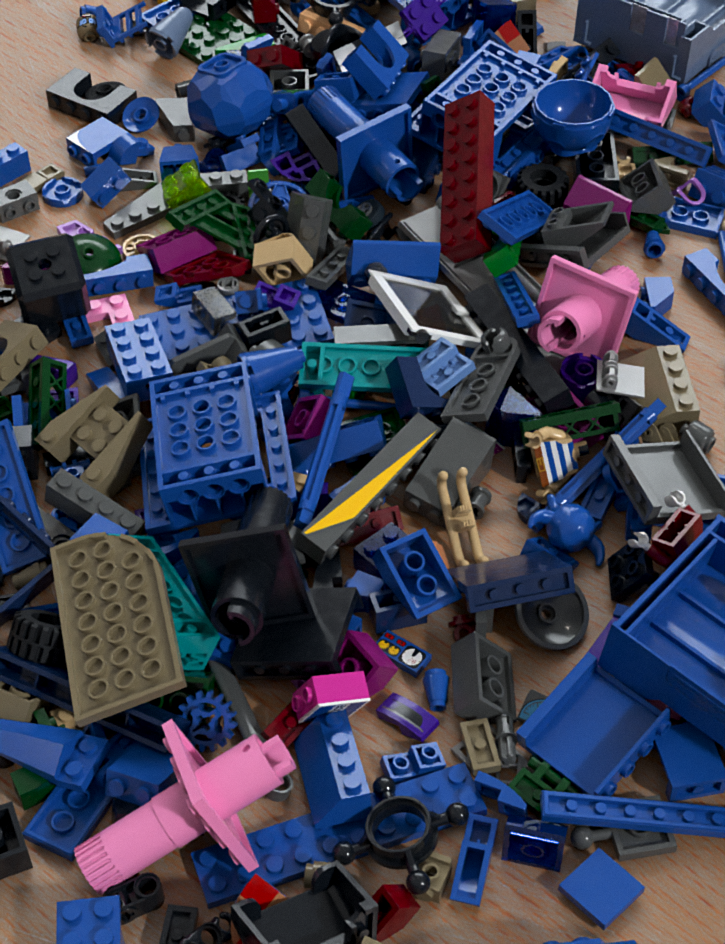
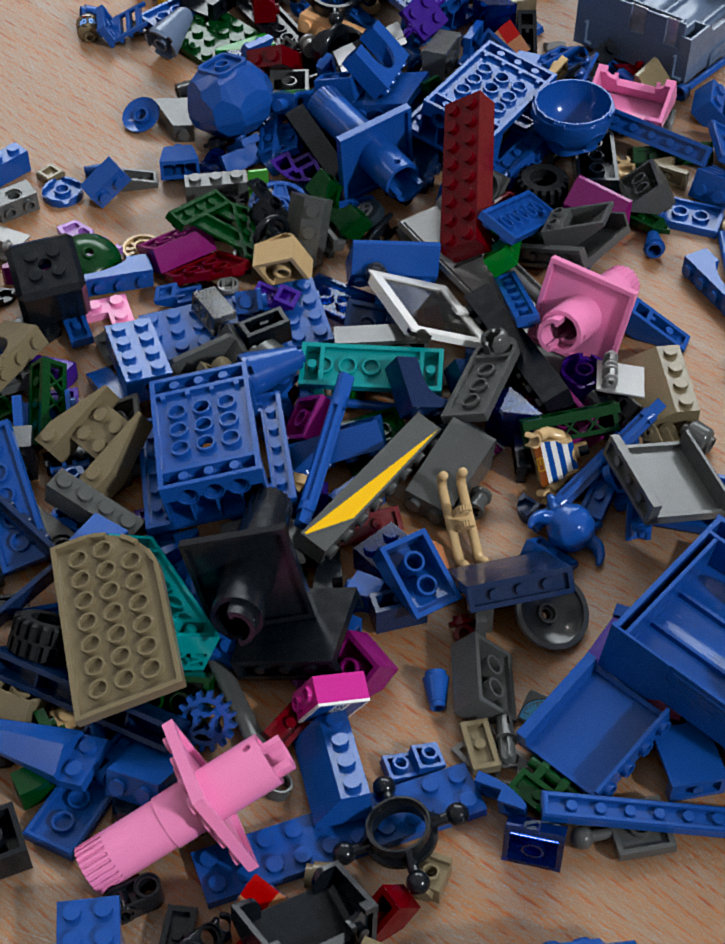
(26, 575): dark tan cone -> none
(35, 181): tile -> none
(68, 93): black arch -> none
(93, 140): panel -> none
(101, 90): black wheel -> none
(127, 148): blue brick -> none
(139, 213): wing -> none
(184, 185): clear neon green bracket -> none
(329, 269): dark grey plate -> none
(404, 653): tile -> none
(409, 716): dark purple slope -> none
(443, 366): medium blue slope -> none
(474, 859): blue slope -> none
(601, 888): blue tile -> none
(629, 571): black plate -> none
(657, 293): slope -> none
(674, 535): dark red torso -> none
(684, 106): dark red arm -> none
(698, 185): medium lavender piece -> none

